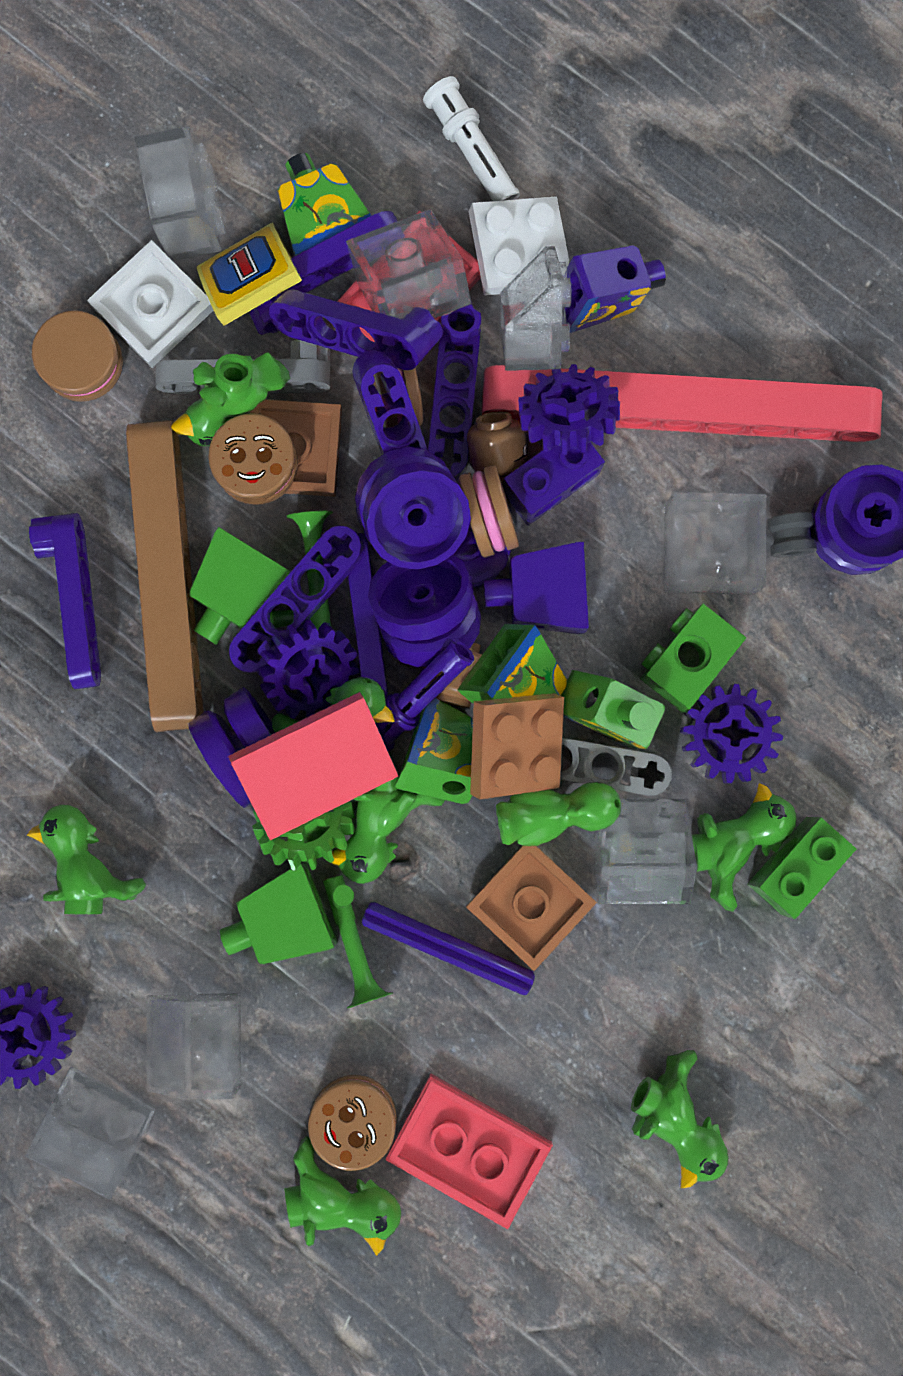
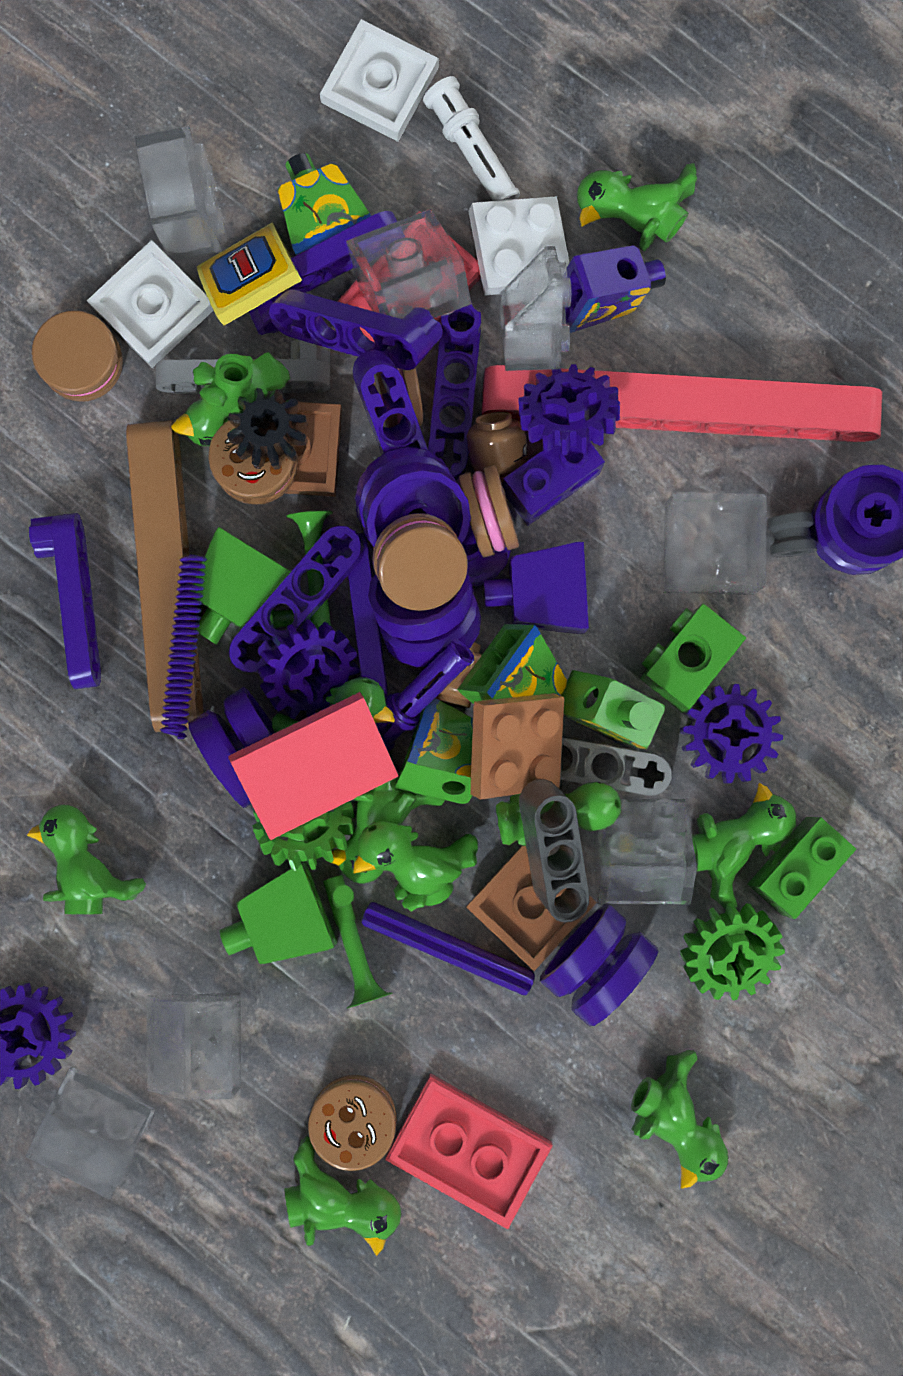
(179, 663): none -> dark purple piece
(259, 415): none -> black gear
(379, 80): none -> white plate
(419, 562): none -> medium nougat head
(422, 870): none -> bright green animal
(564, 867): none -> dark grey beam
(599, 965): none -> dark purple wheel
(646, 208): none -> bright green animal
(732, 951): none -> bright green gear

